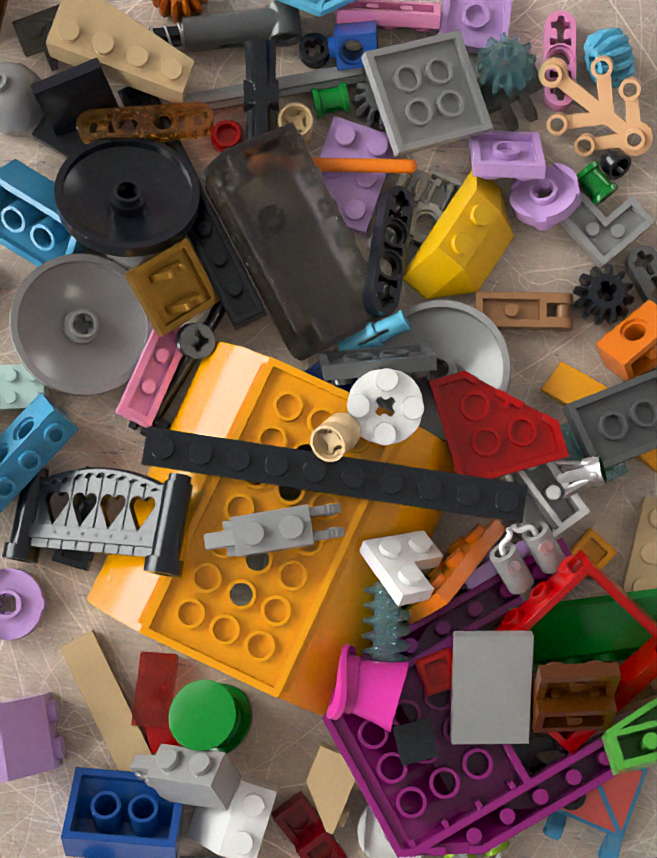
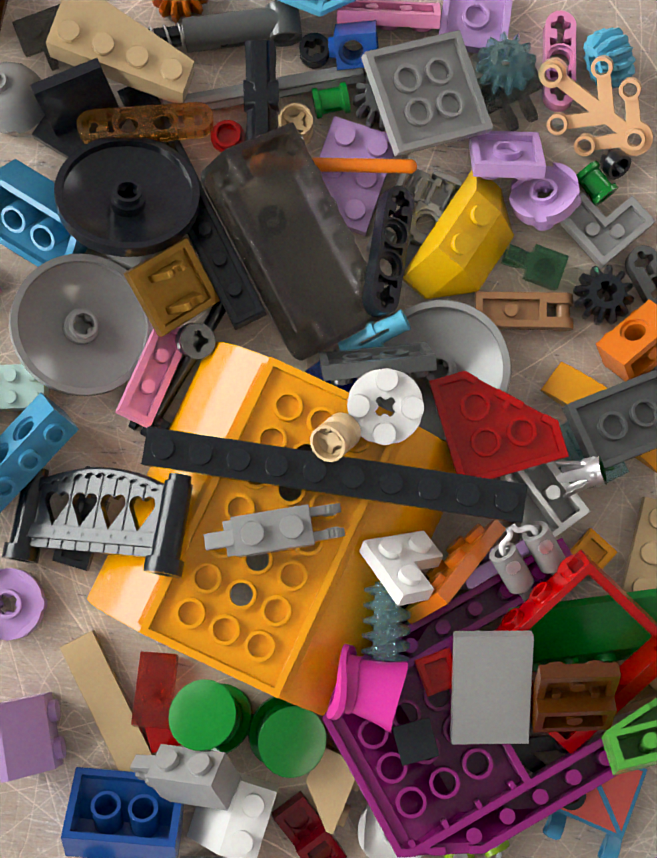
(286, 738): none -> green hat
(541, 266): none -> clear green plate

